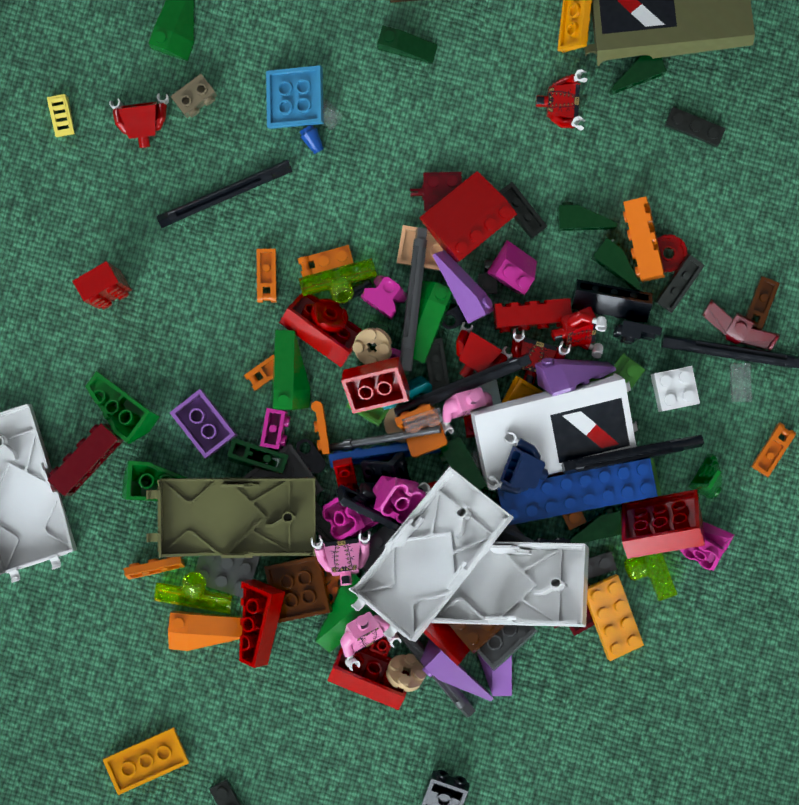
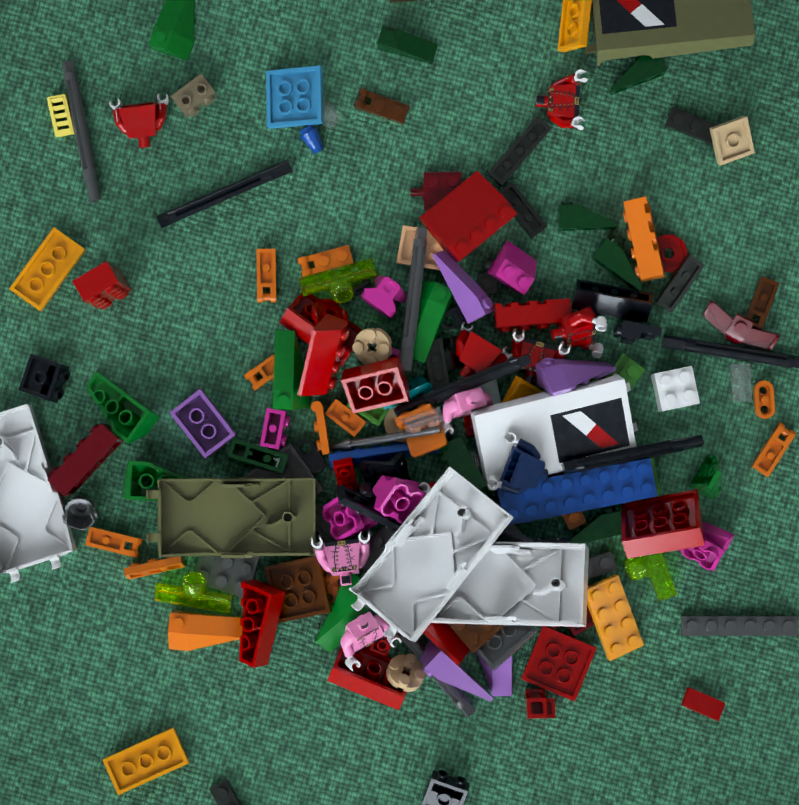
(44, 378): none -> black plate
(47, 269): none -> light orange plate
(80, 513): none -> dark grey cap
(81, 131): none -> dark grey piece
(113, 541): none -> orange plate
(324, 356): none -> red slope
(345, 418): none -> orange plate
(382, 106): none -> reddish brown plate
(451, 357): none -> pearl dark grey plate
(519, 151): none -> pearl dark grey plate
(538, 705): none -> red brick
(558, 663): none -> red plate
(703, 704): none -> red slope
(732, 140): none -> tan plate
(739, 626): none -> dark grey plate
(766, 399): none -> orange plate

